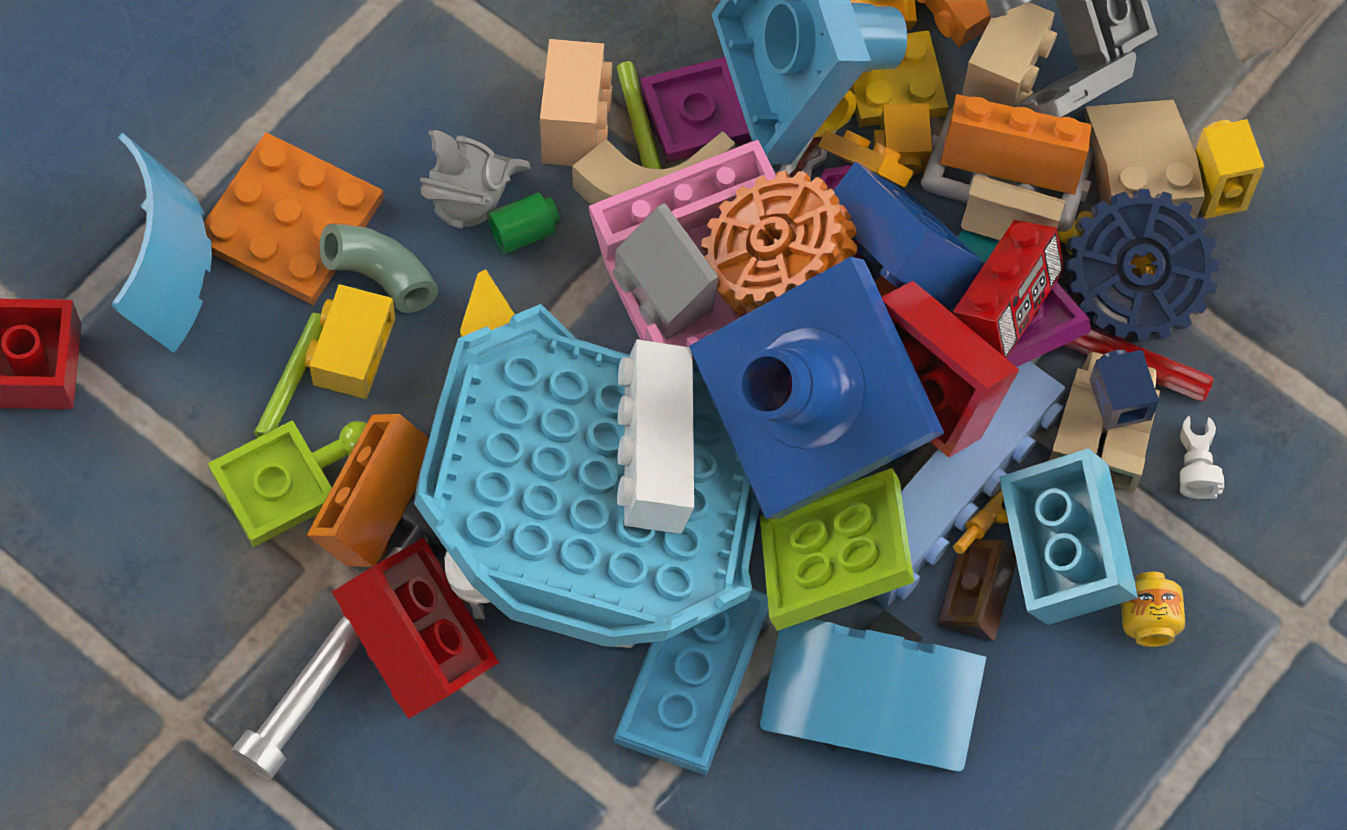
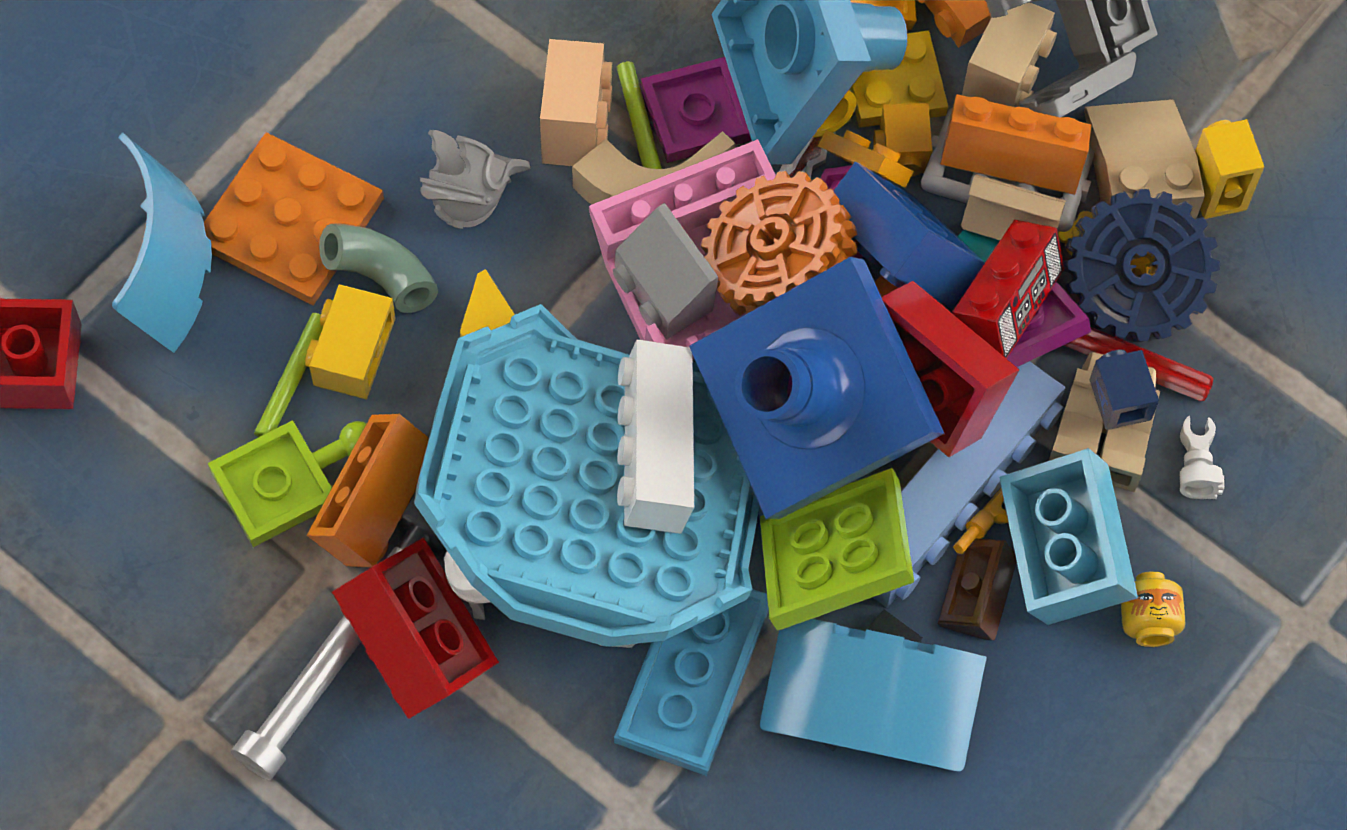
(523, 222): green brick -> none

